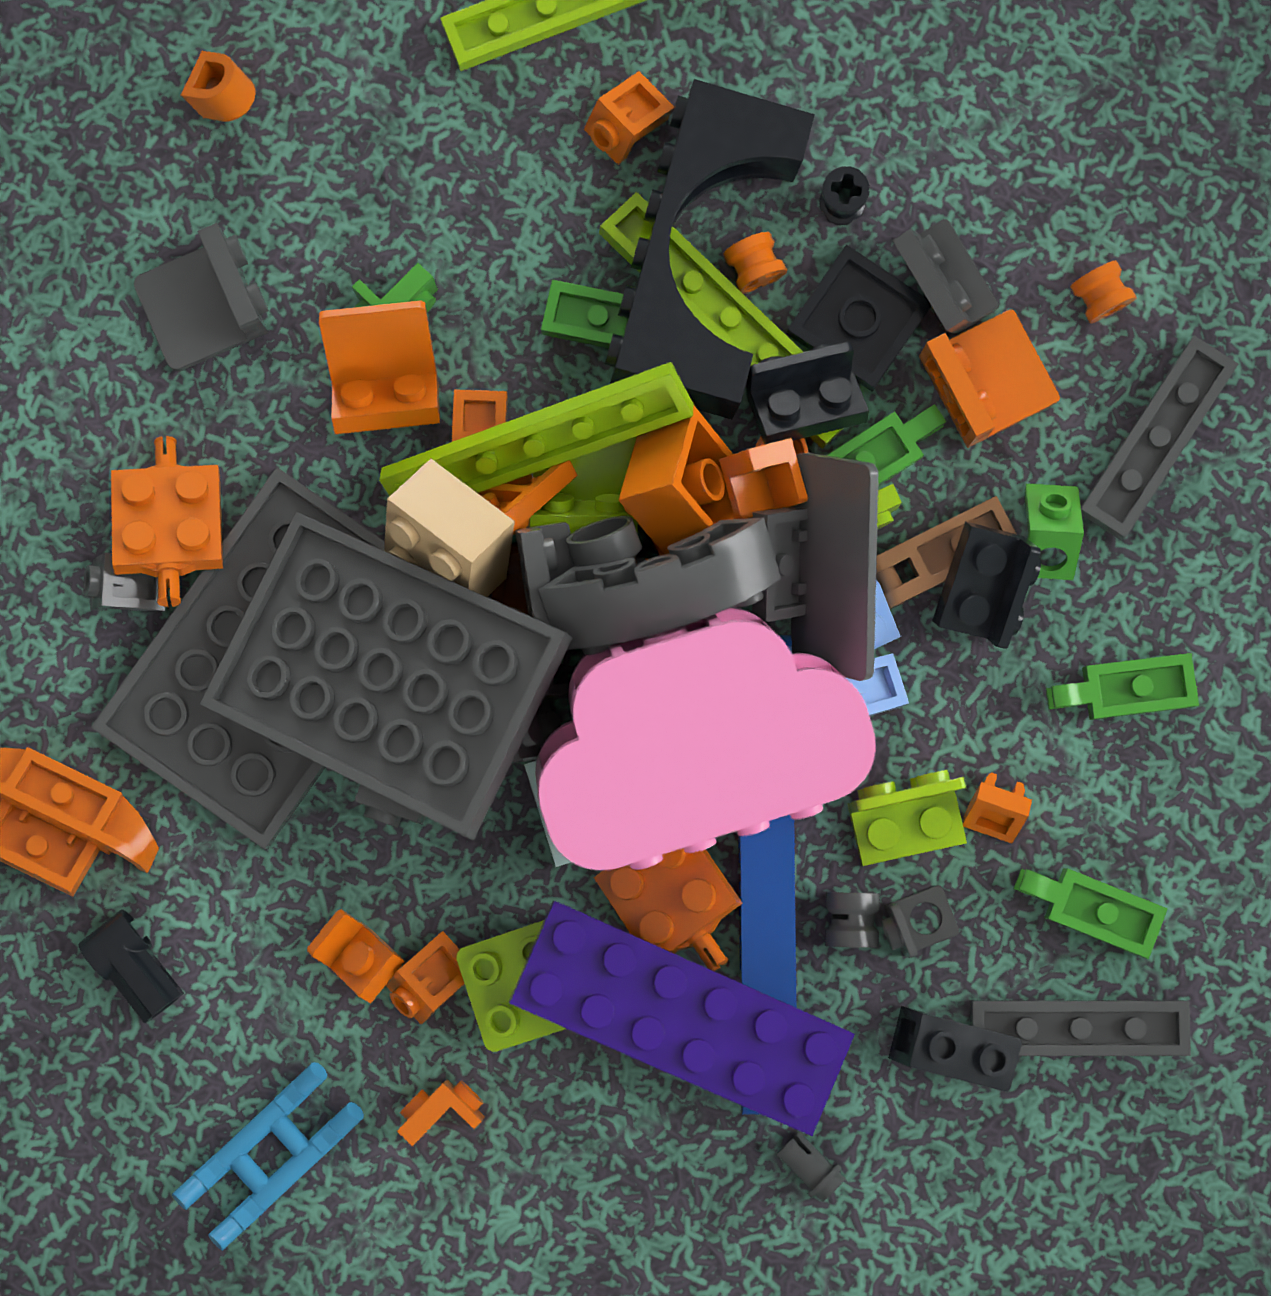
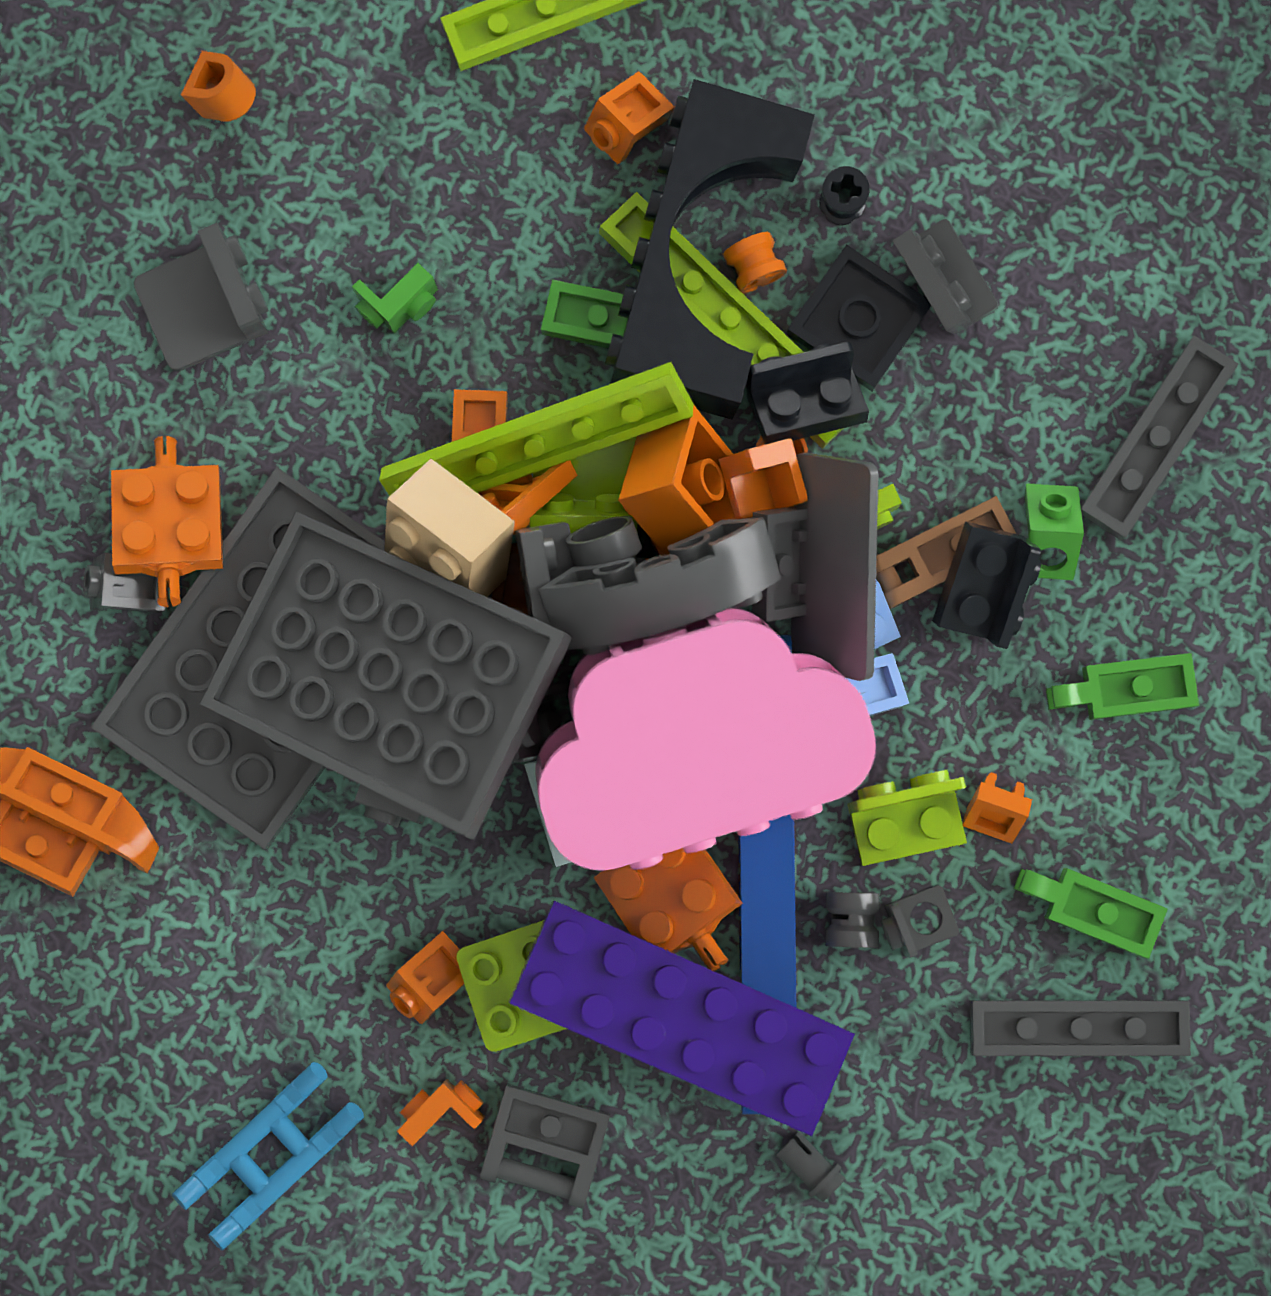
(126, 959): black piece -> none
(355, 955): orange bracket -> none
(380, 367): orange bracket -> none
(549, 1128): none -> dark grey plate
(891, 443): bright green plate -> none
(955, 1049): black bracket -> none
(989, 377): orange bracket -> none
(1103, 291): orange wheel -> none

